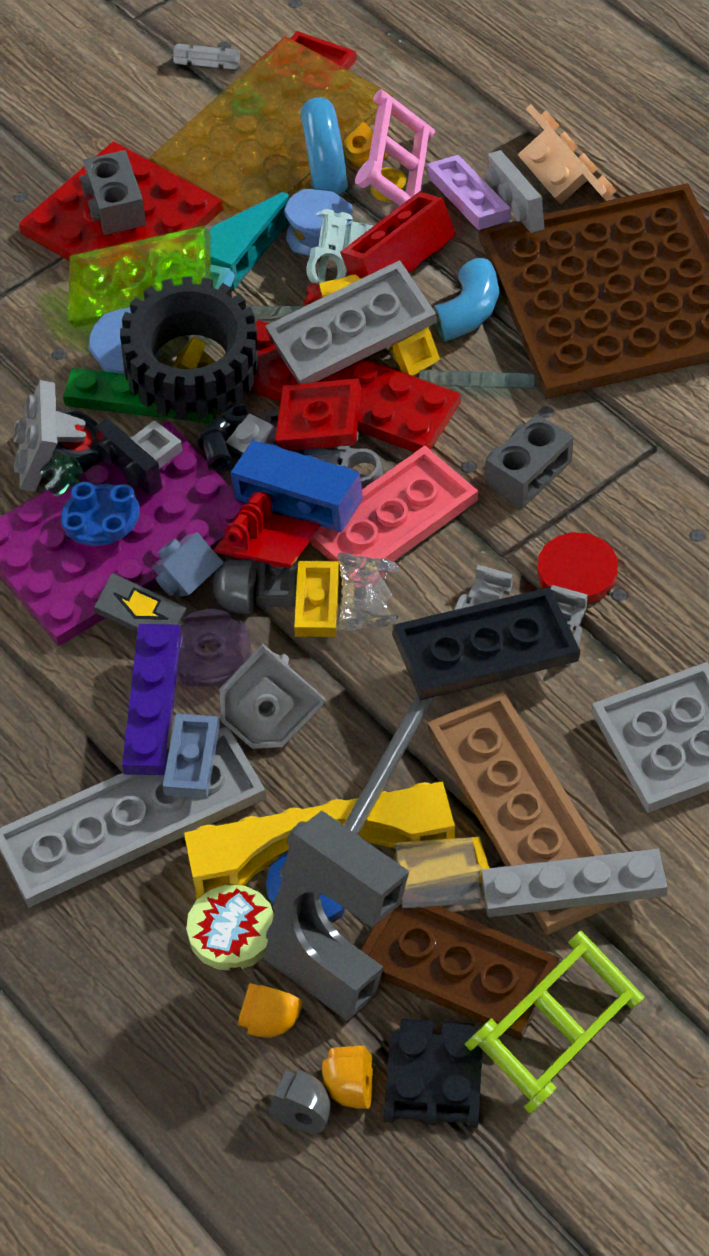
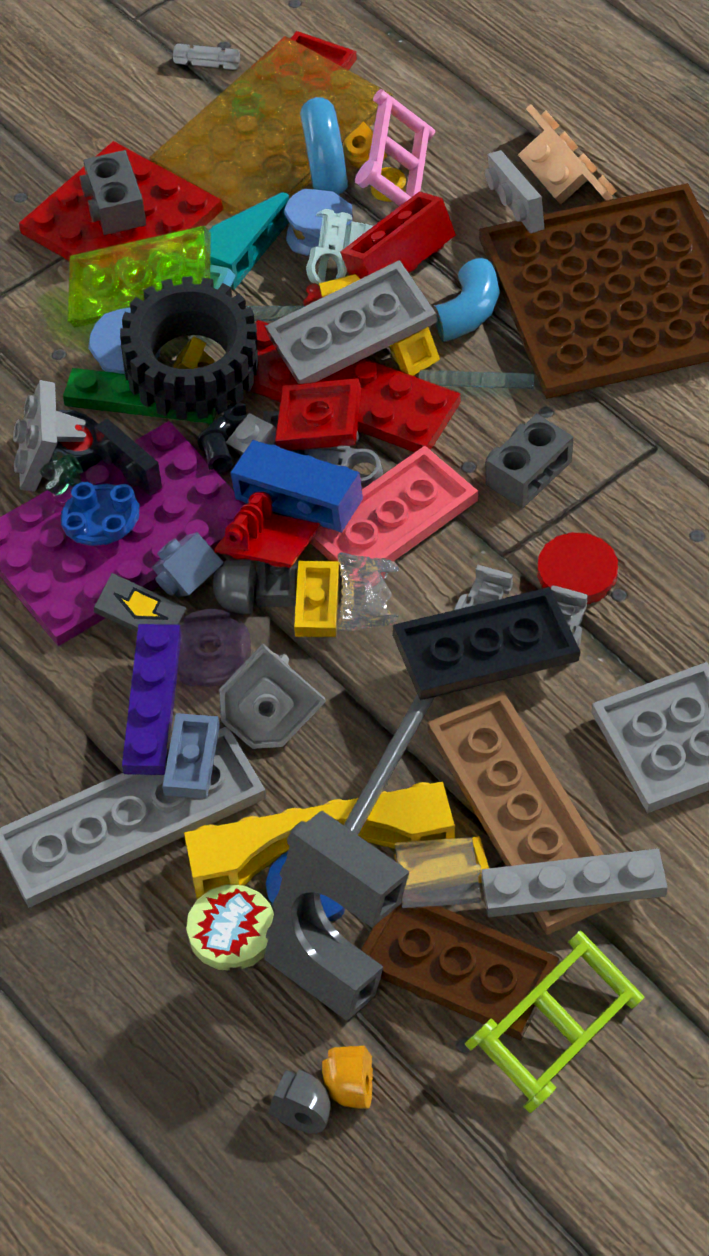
(158, 443): light grey plate -> none
(268, 1011): light orange piece -> none
(433, 1073): black plate -> none
(468, 192): lavender plate -> none

